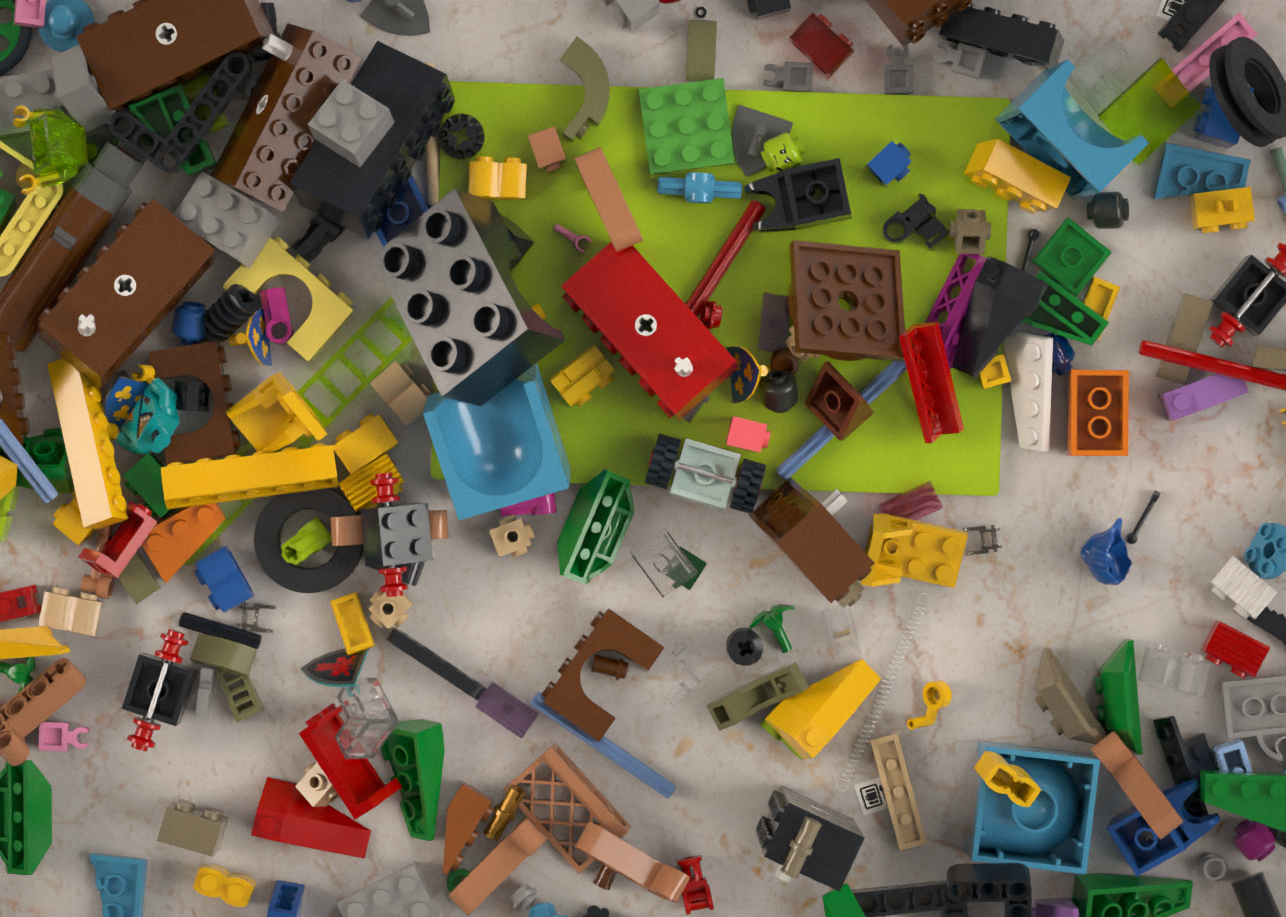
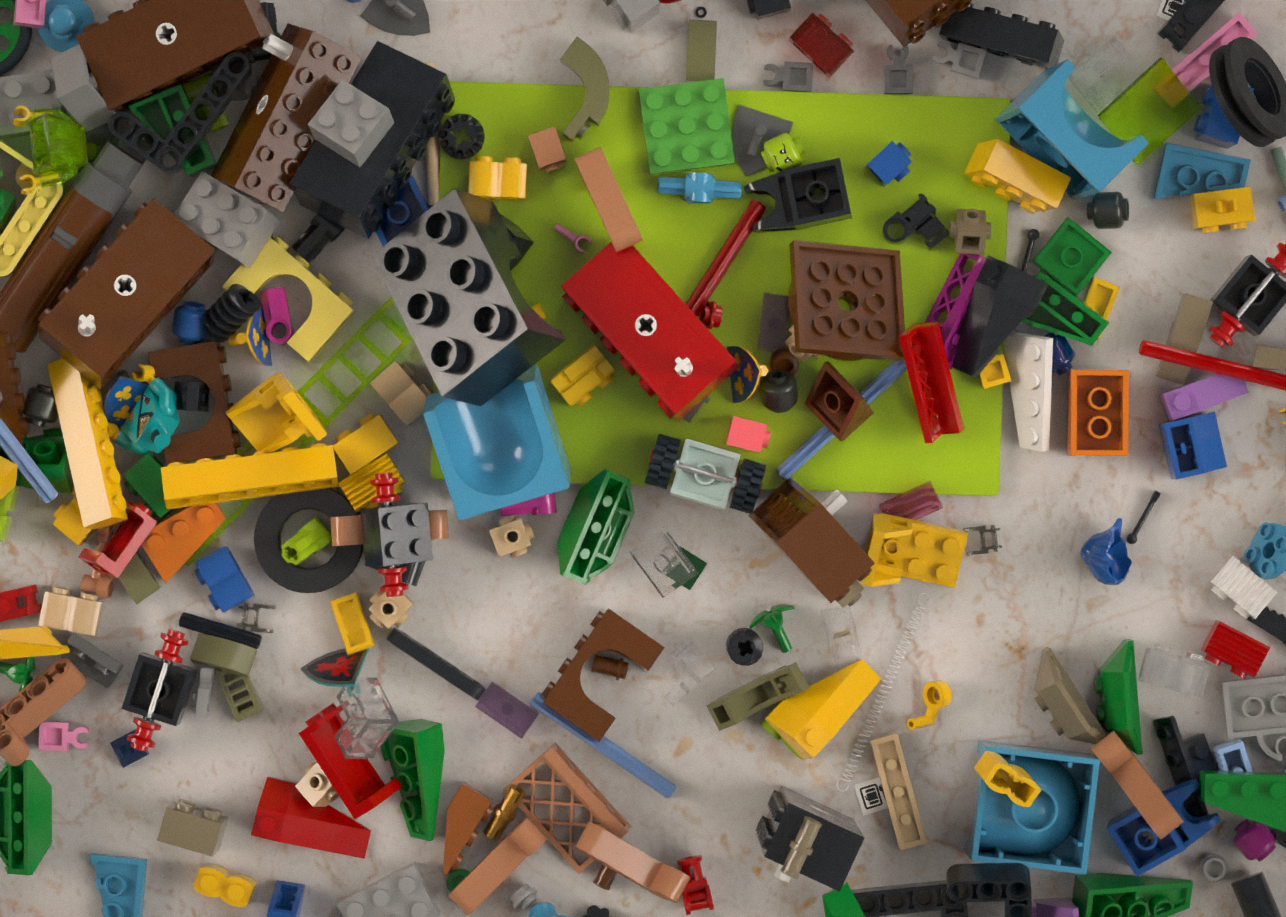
(40, 405): none -> pearl dark grey head
(92, 661): none -> dark grey bracket
(124, 751): none -> dark blue tile
(1192, 445): none -> blue slope

